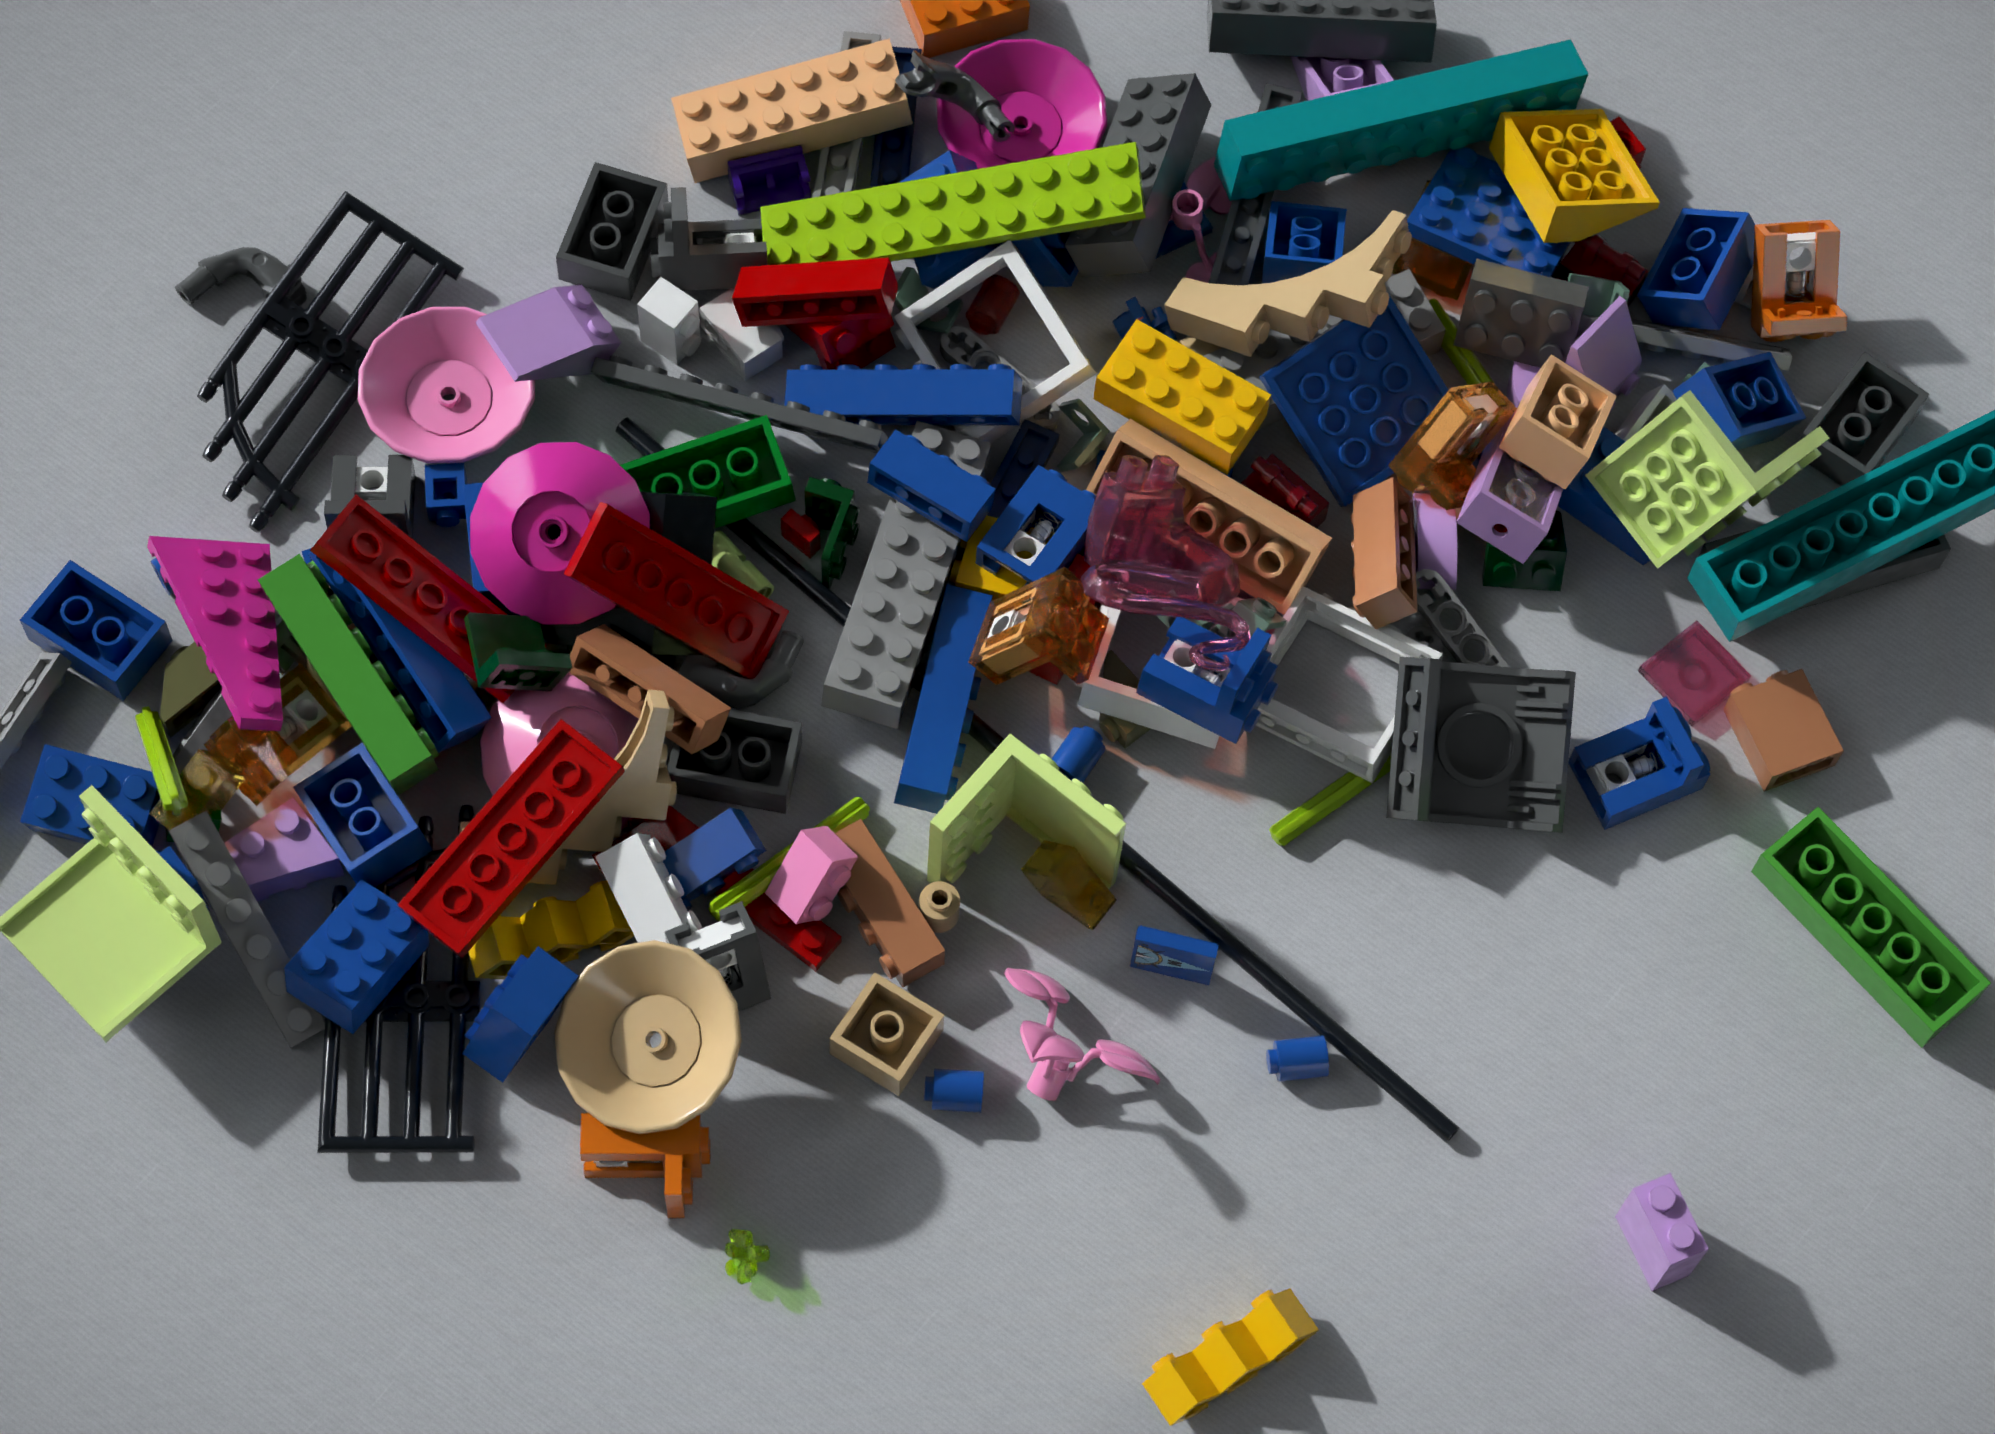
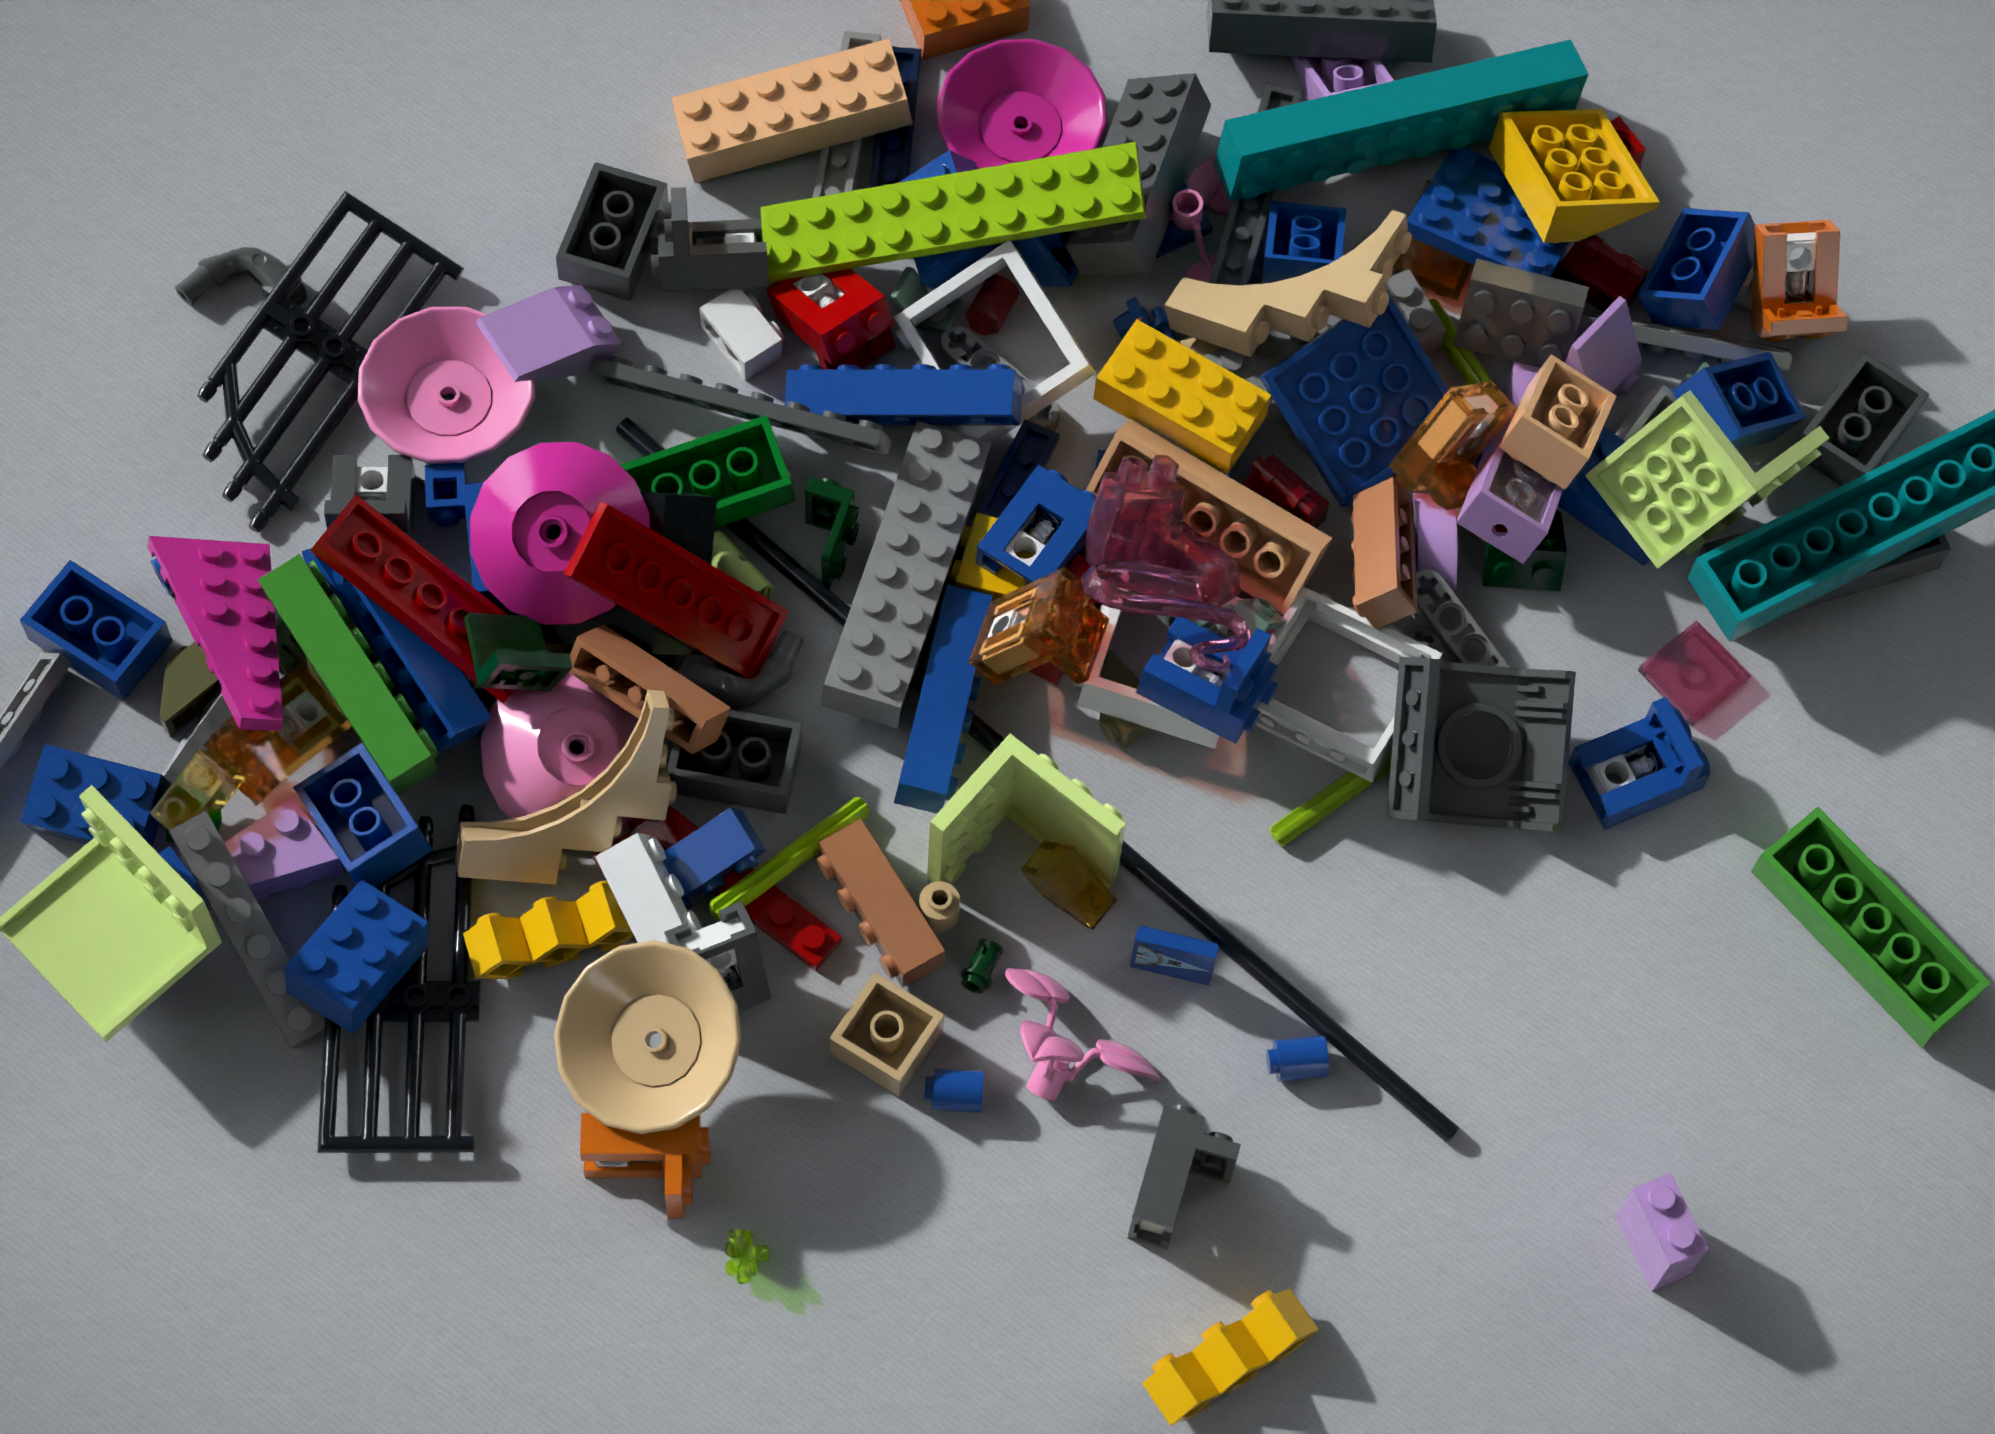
(161, 761): lime axle -> none
(511, 838): red plate -> none
(517, 1012): blue brick -> none
(669, 321): white brick -> none
(769, 179): dark purple hinge -> none
(801, 532): red plate -> none
(811, 875): bright pink brick -> none
(815, 292): red brick -> none
(931, 485): blue brick -> none
(955, 86): dark grey piece -> none
(977, 975): none -> dark green pin
(1079, 753): blue brick -> none
(1093, 433): sand green bracket -> none
(1174, 1154): none -> dark grey brick
(1601, 293): sand green bracket -> none
(1782, 728): nougat brick -> none

